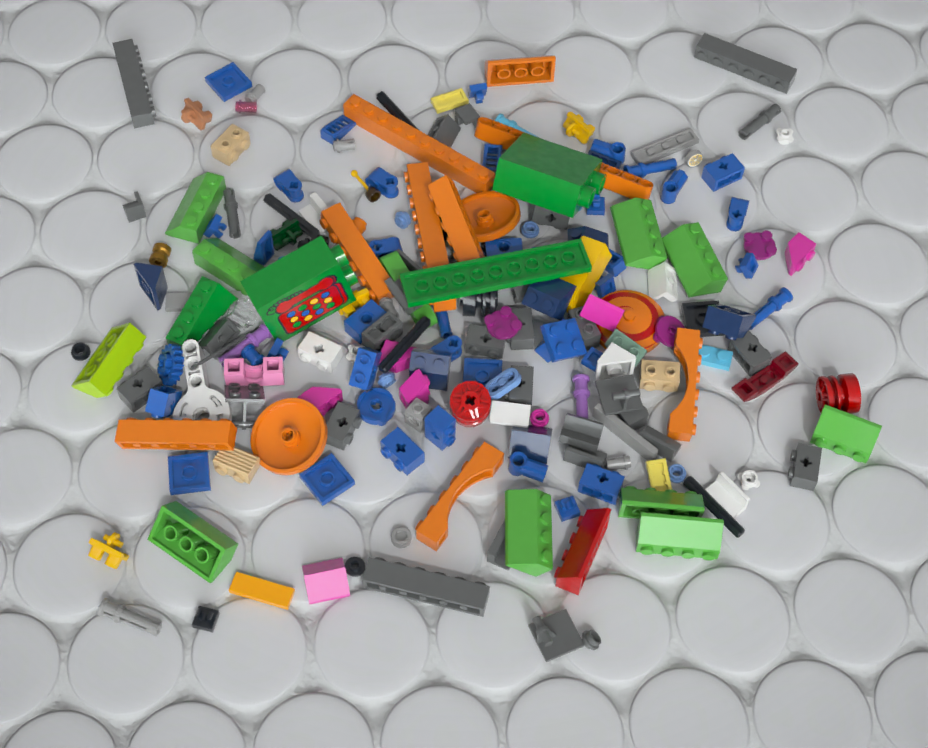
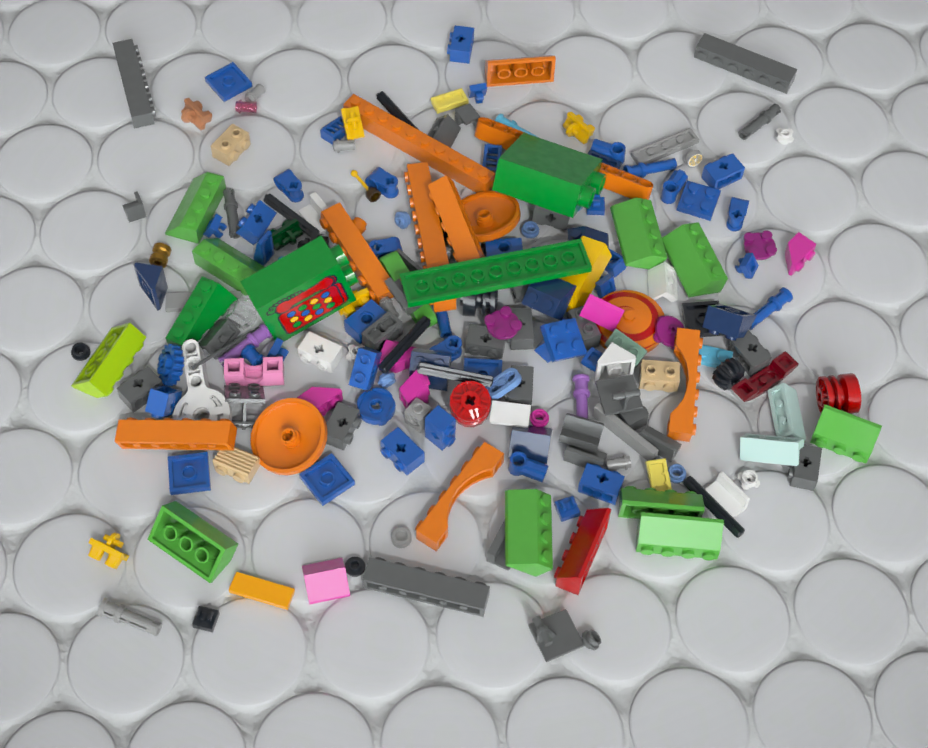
(256, 222): none -> blue brick
(352, 123): none -> yellow hips
(454, 374): none -> axle
(461, 44): none -> blue brick
(698, 200): none -> blue plate
(728, 373): none -> black gear
(770, 449): none -> light aqua panel
(786, 411): none -> light aqua panel

